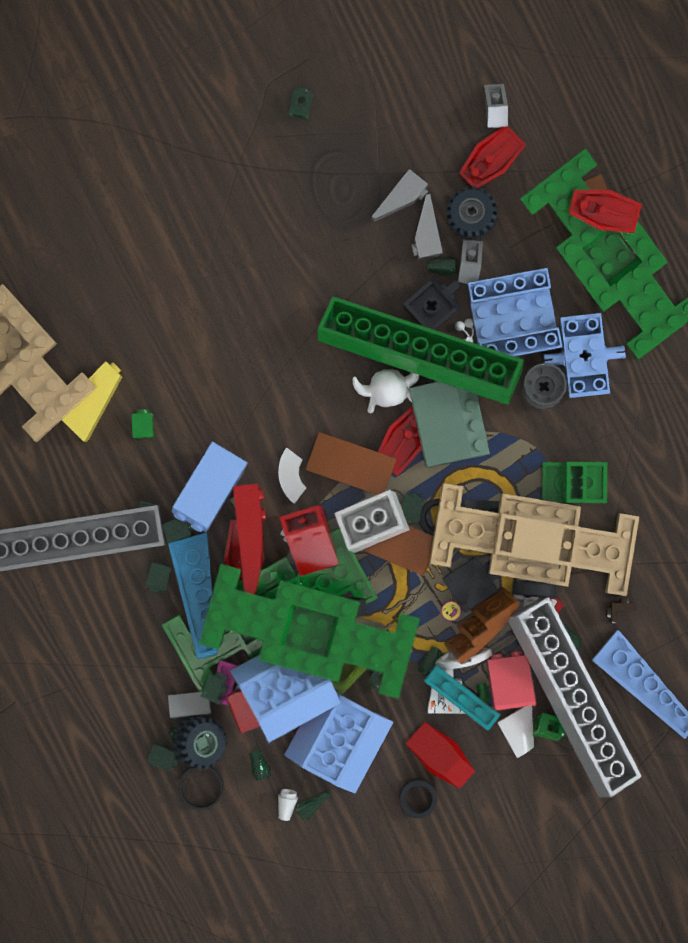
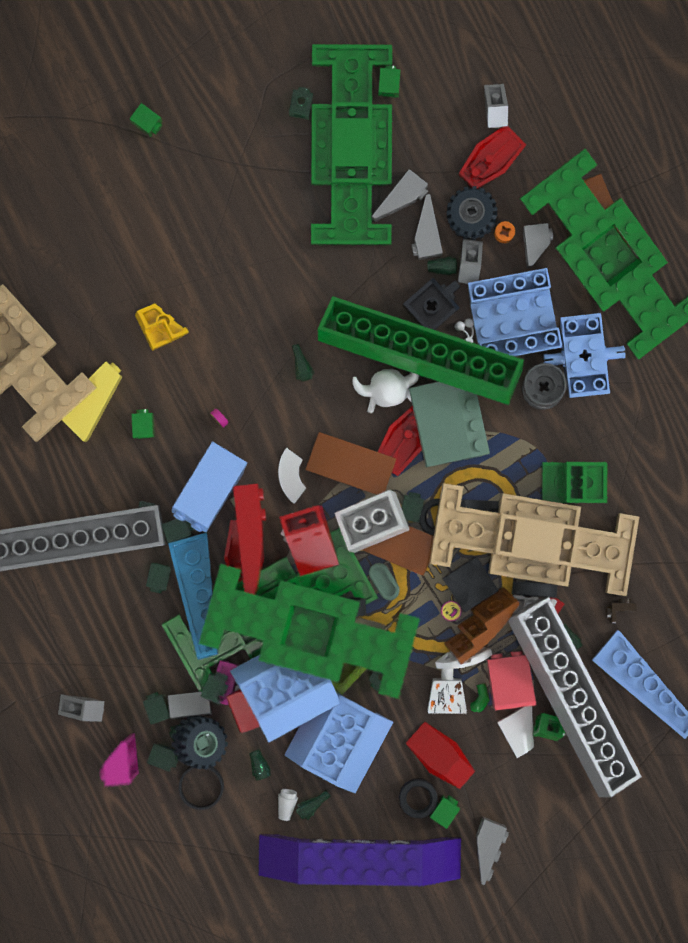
(81, 708): none -> light grey slope
(122, 764): none -> dark pink slope
(146, 120): none -> green brick
(156, 708): none -> clear green brick
(158, 326): none -> yellow slope
(219, 418): none -> dark pink tile
(302, 367): none -> clear green cone
(351, 144): none -> green piece
(359, 861): none -> dark purple slope
(384, 581): none -> sand green tile
(389, 82): none -> green brick
(429, 660): clear green cone -> none
(445, 811): none -> green brick
(462, 697): teal tile -> none
(488, 841): none -> light grey slope
(501, 233): none -> orange wheel
(536, 241): none -> light grey slope
(605, 210): red piece -> none

